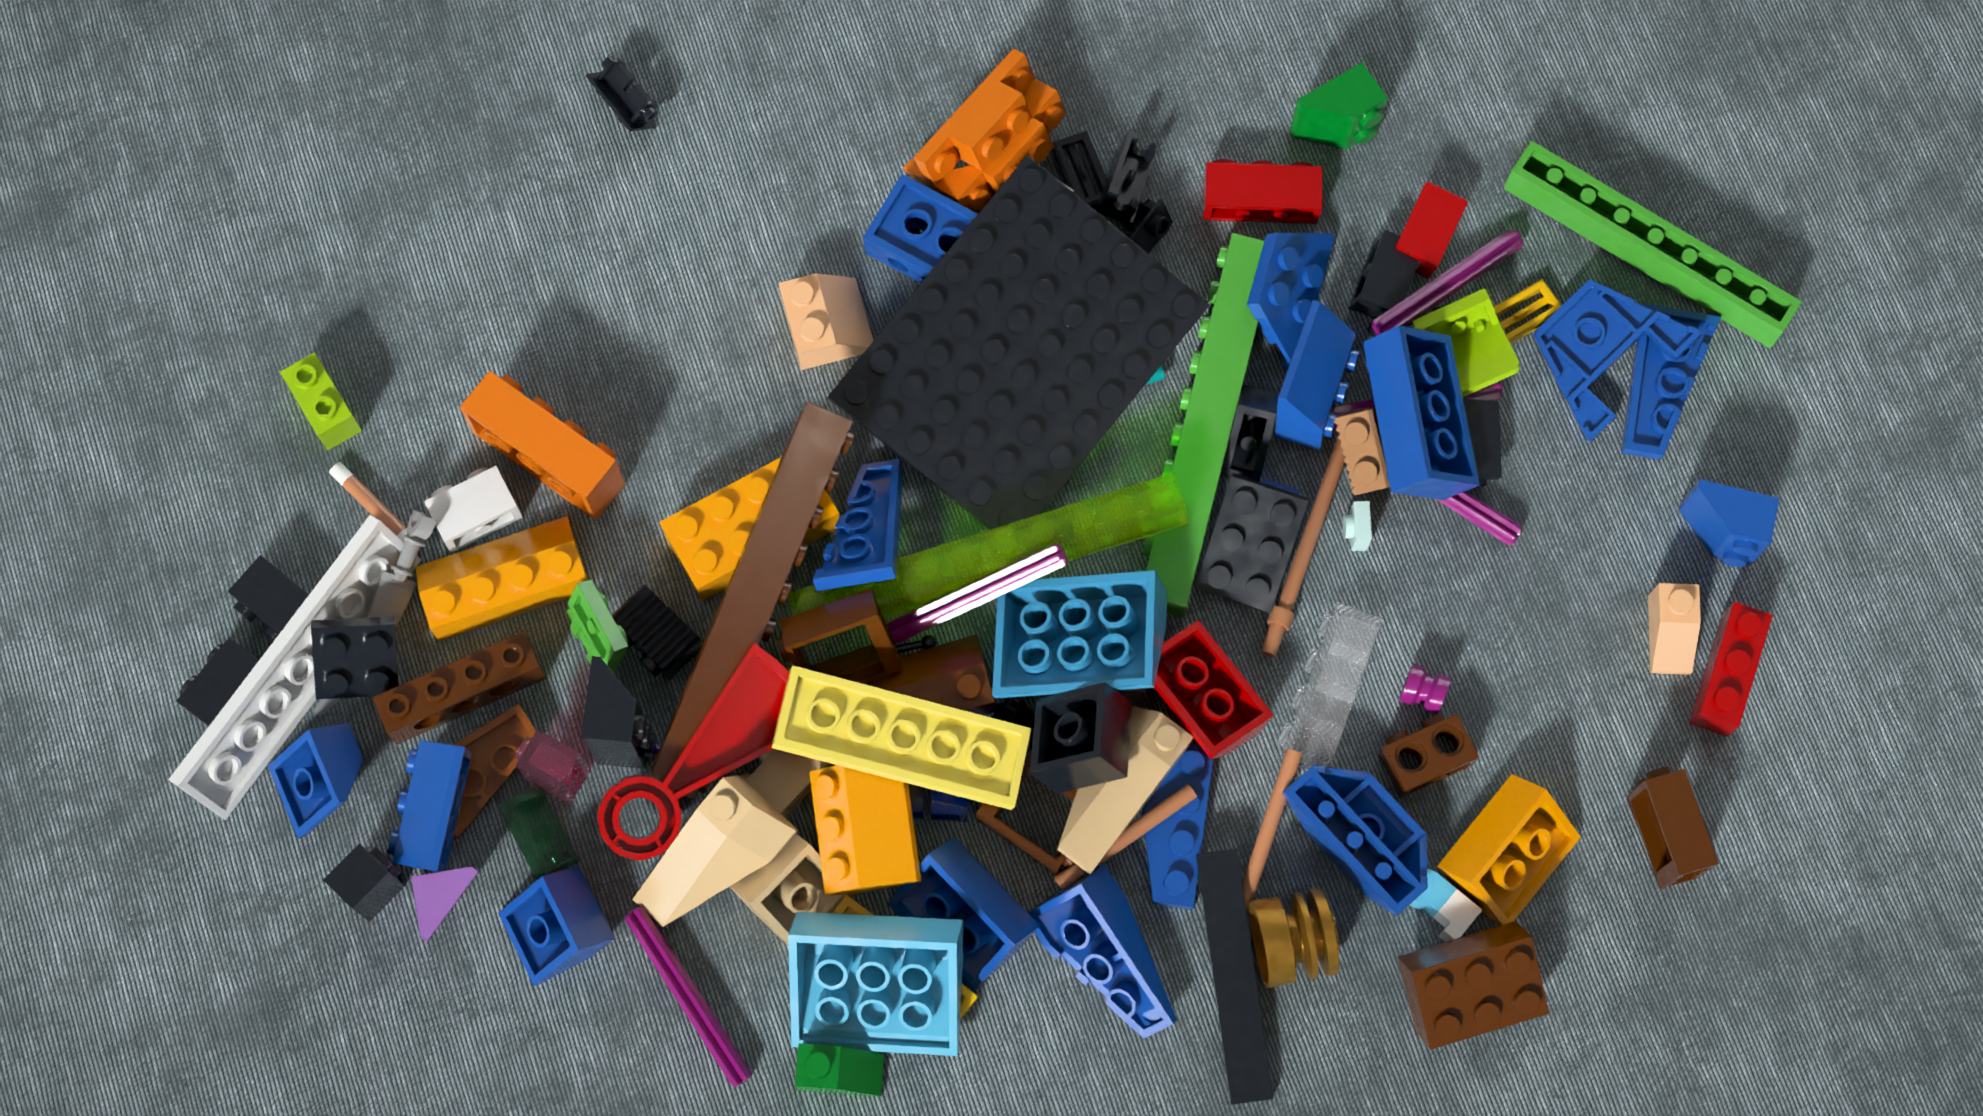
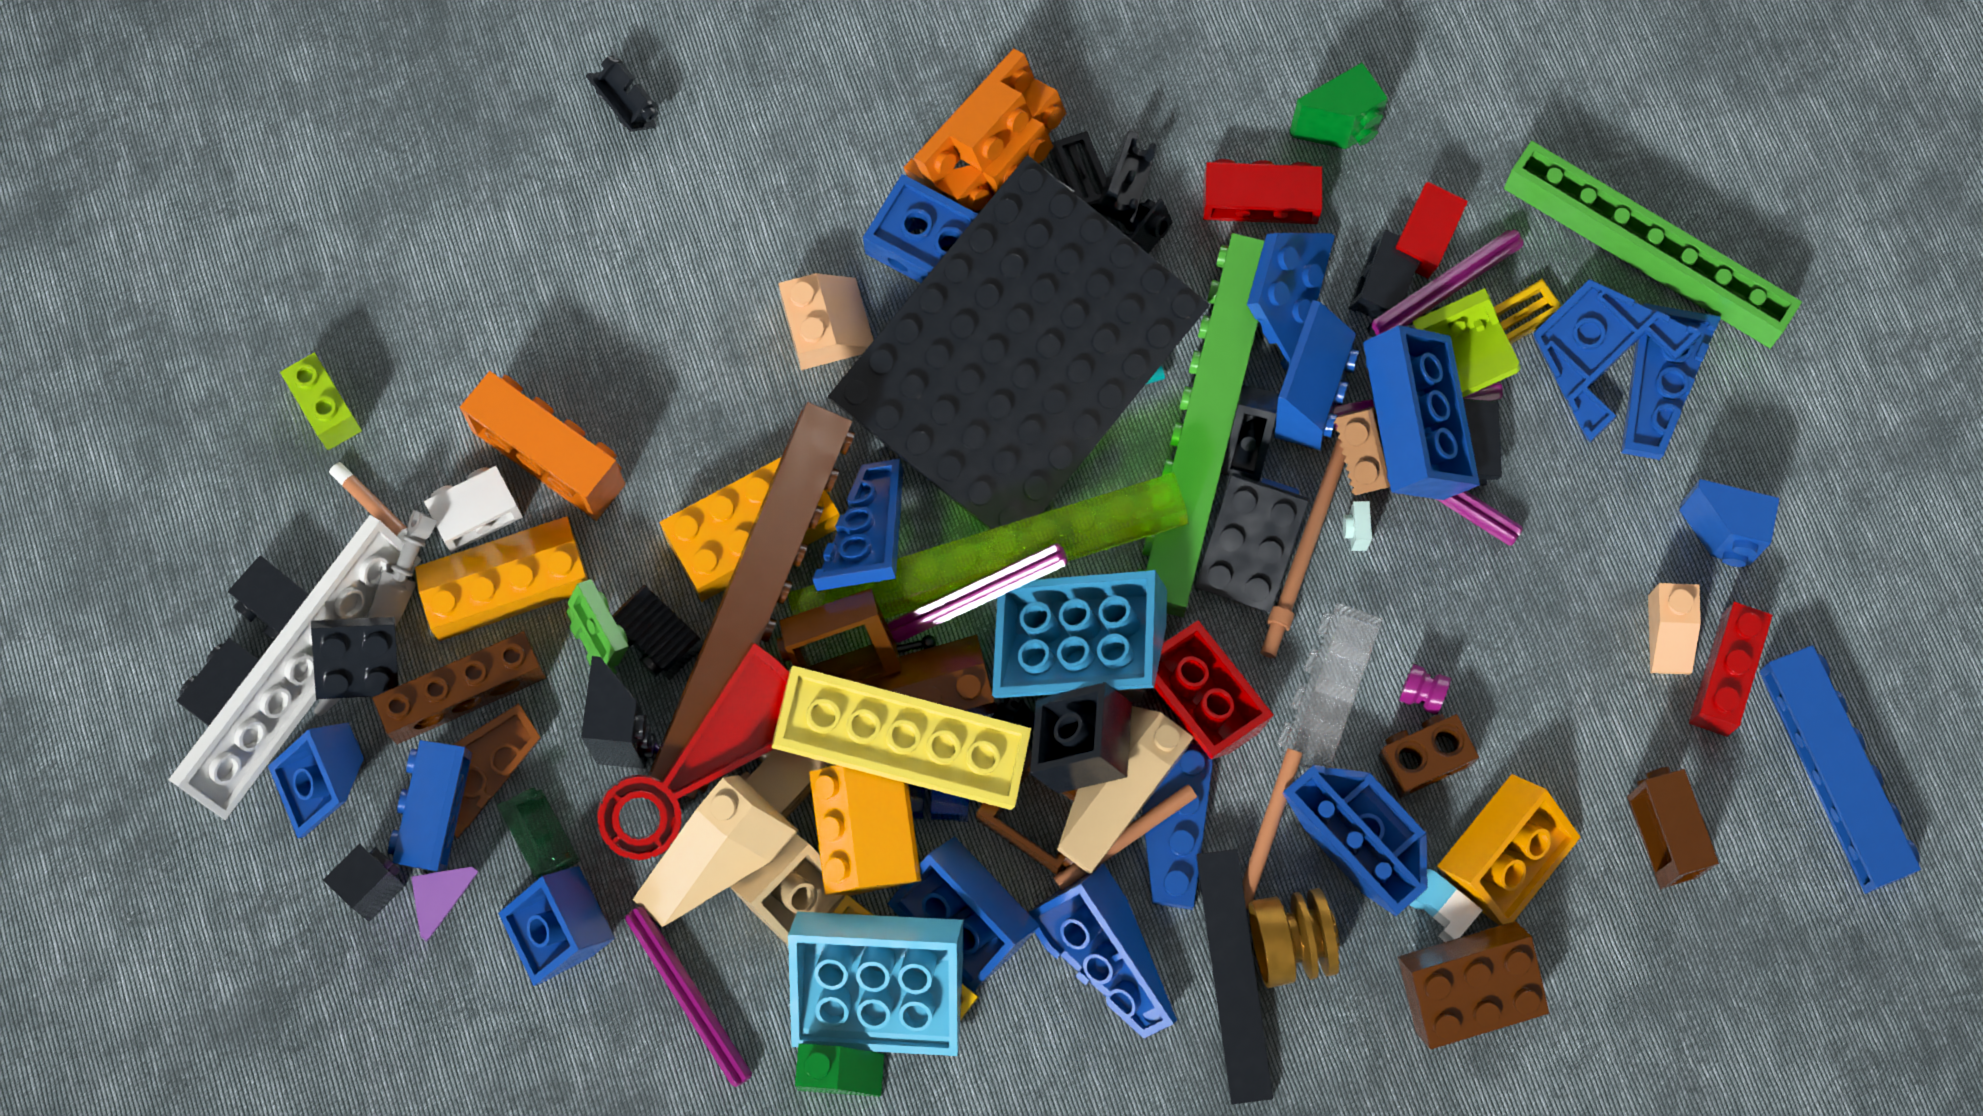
(552, 766): clear pink brick -> none
(1840, 769): none -> blue brick

